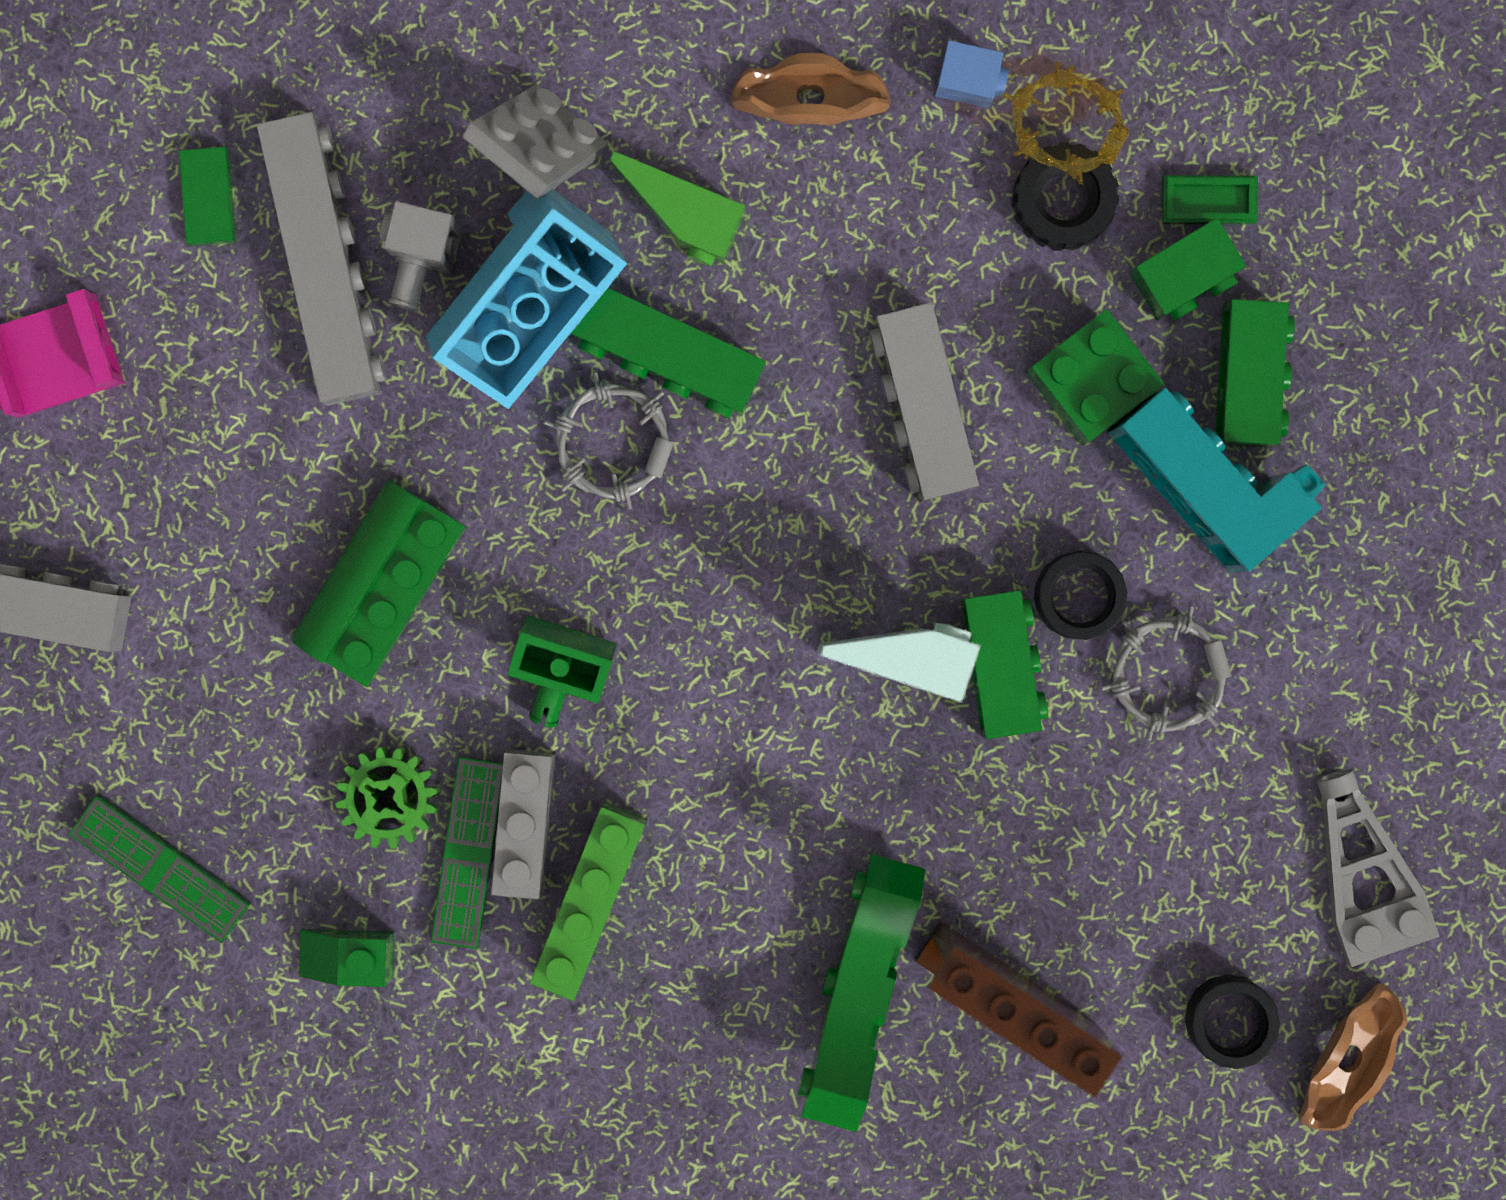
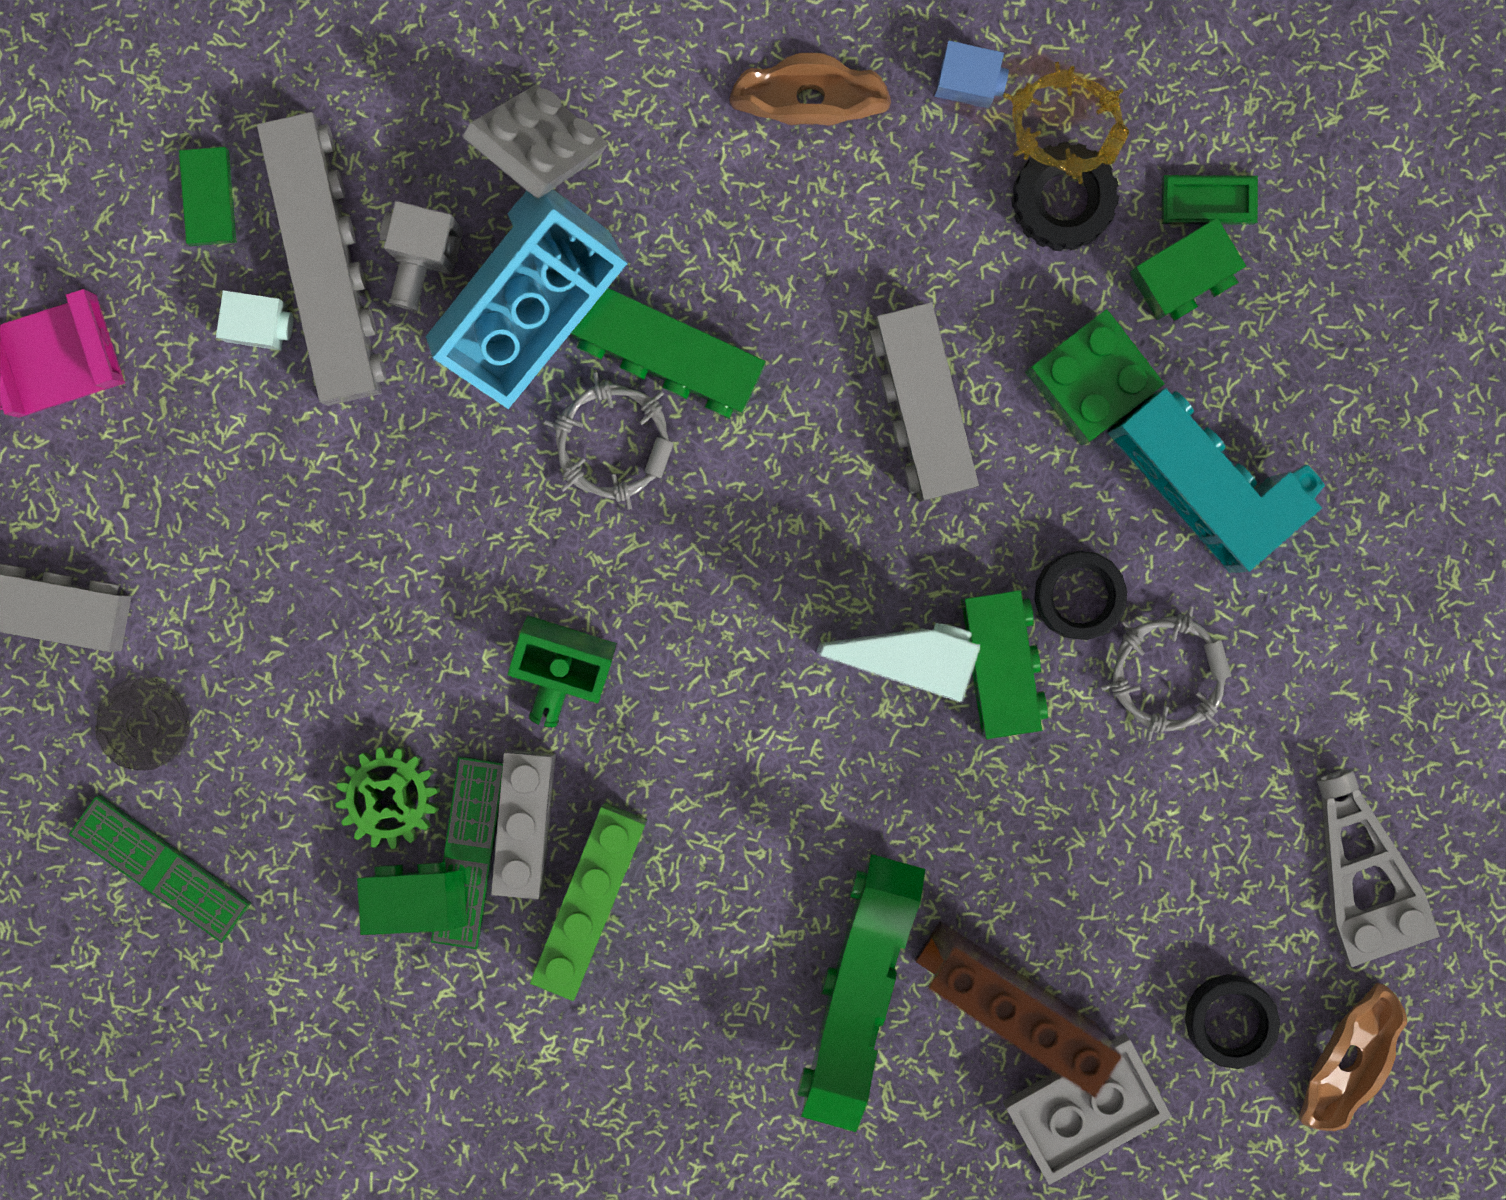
(156, 719): none -> clear smoke tile
(254, 320): none -> light aqua brick
(347, 957): green slope -> none
(377, 583): green brick -> none
(411, 901): none -> green brick
(691, 214): bright green slope -> none
(1073, 1128): none -> light grey plate
(1253, 373): green brick -> none

